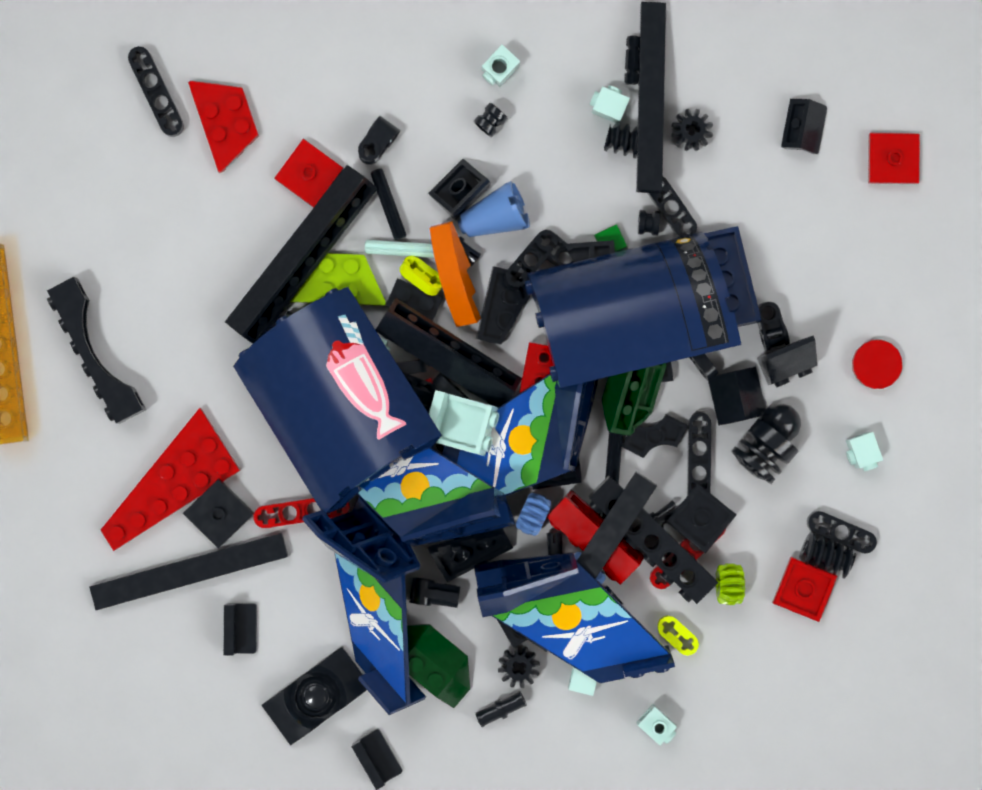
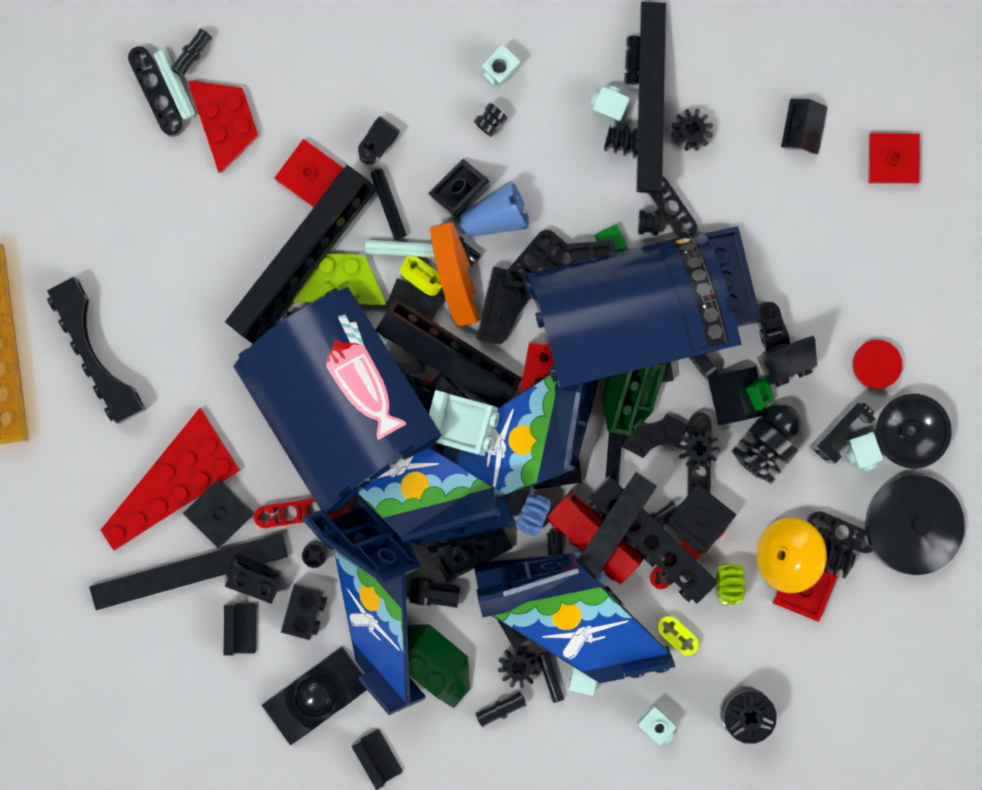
(174, 84): none -> light aqua axle
(191, 52): none -> black pin
(253, 579): none -> black brick
(297, 609): none -> black brick
(312, 557): none -> black wheel
(550, 677): none -> black piece
(703, 442): none -> black gear
(748, 700): none -> black wheel
(760, 393): none -> green tile
(804, 555): none -> yellow dish
(837, 427): none -> black panel
(915, 525): none -> black dish
(930, 427): none -> black dish

